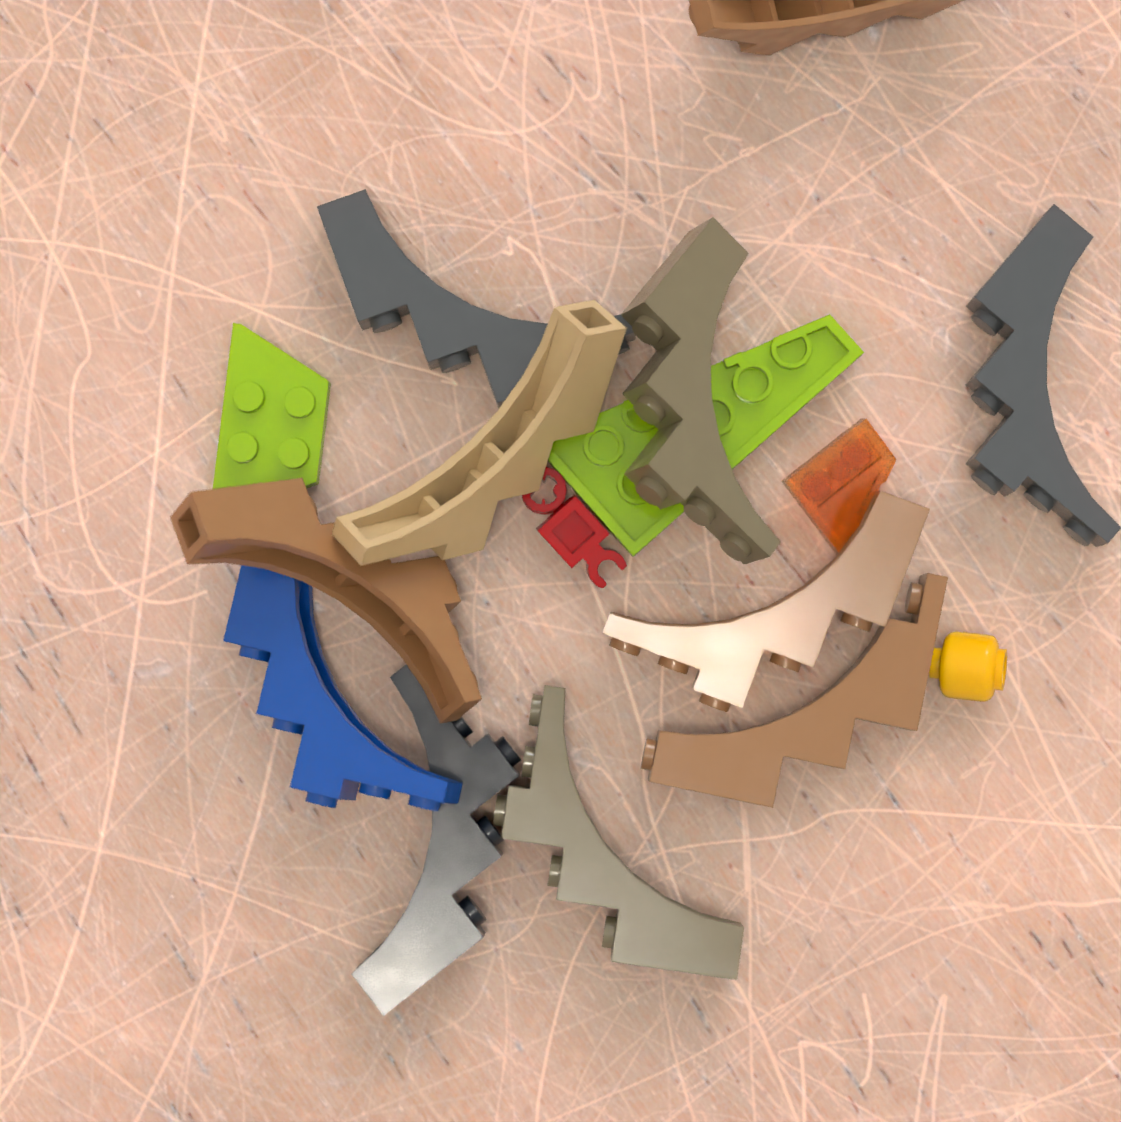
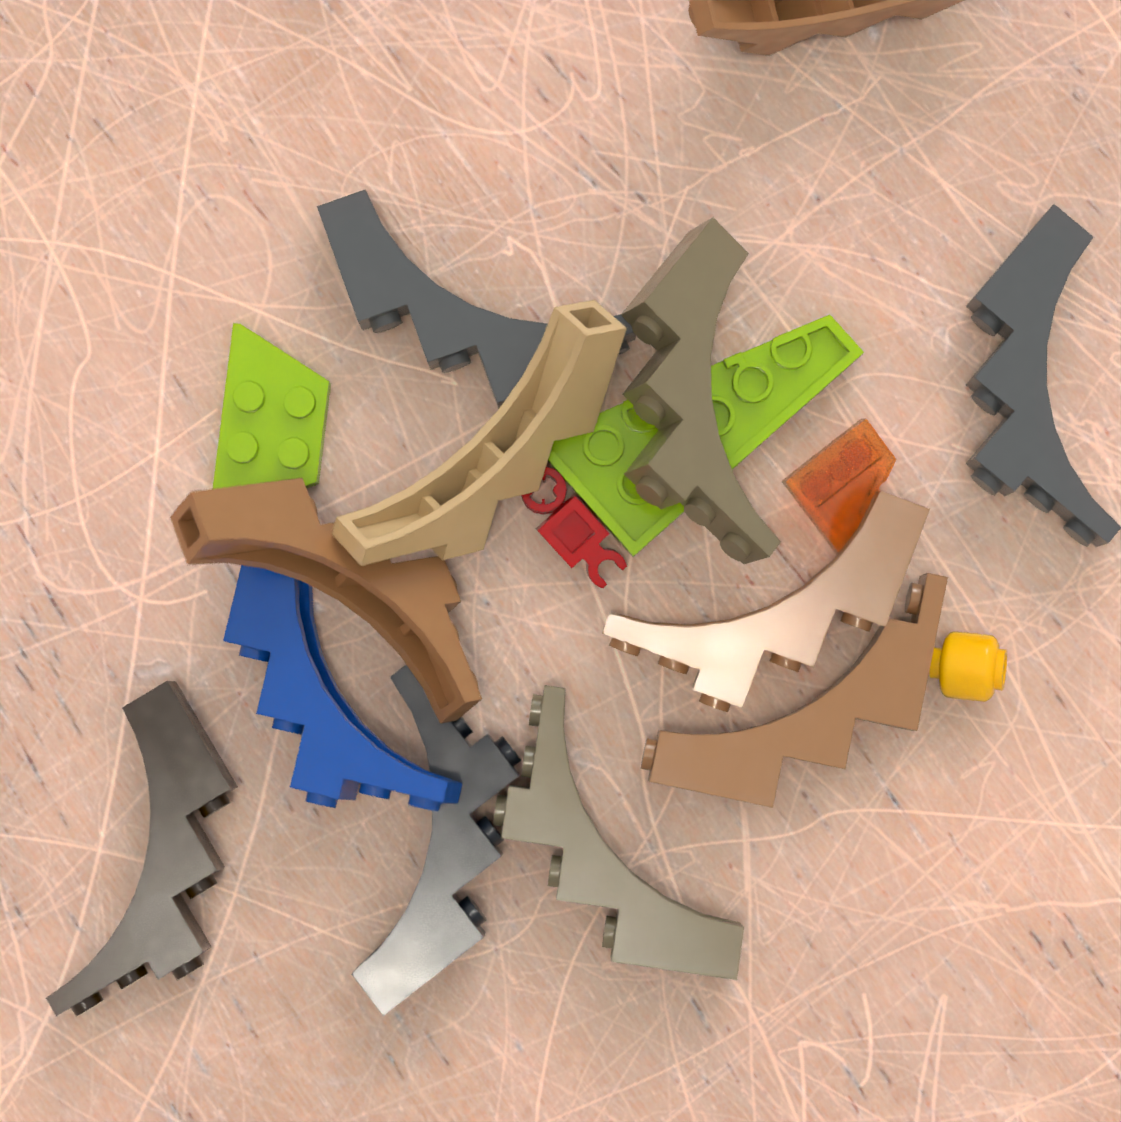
(158, 925): none -> arch

